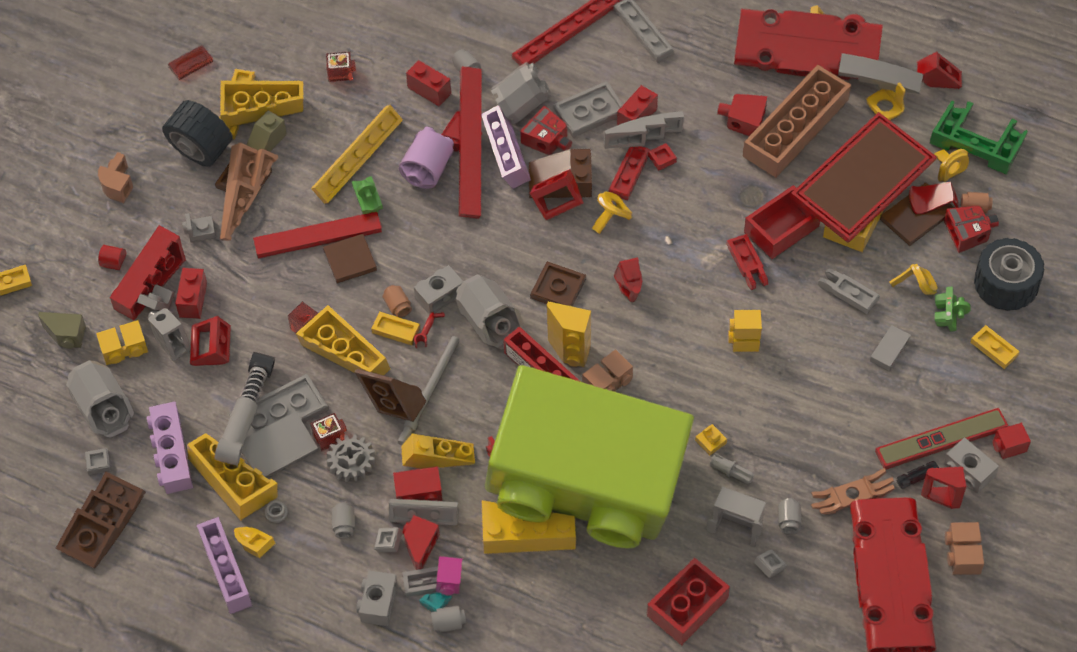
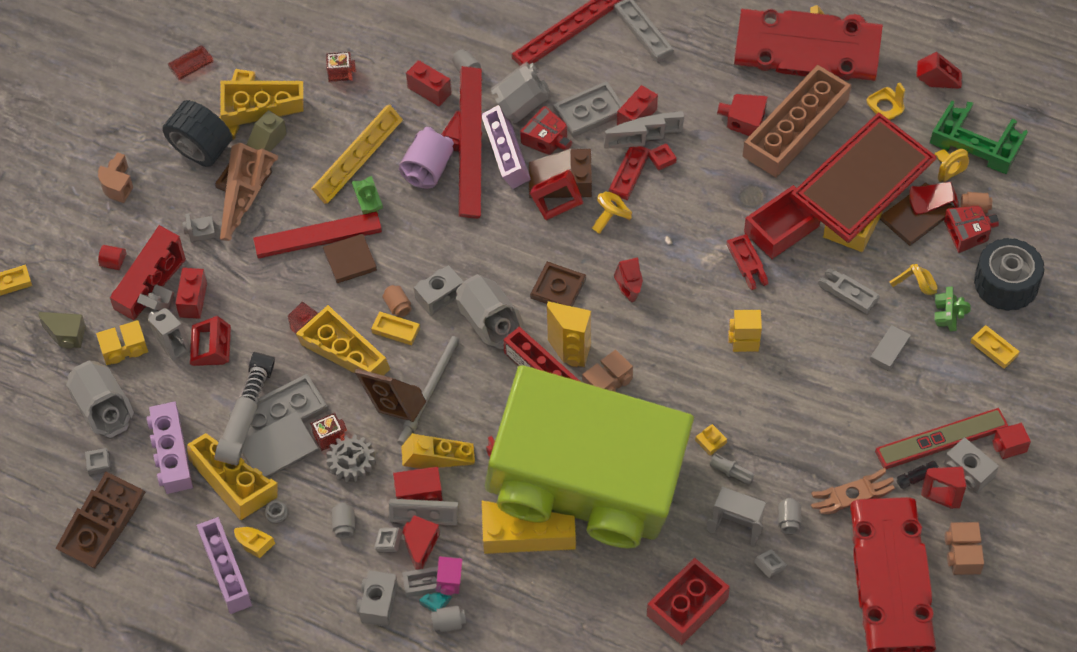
(423, 335): red piece -> none
(880, 73): light grey slope -> none

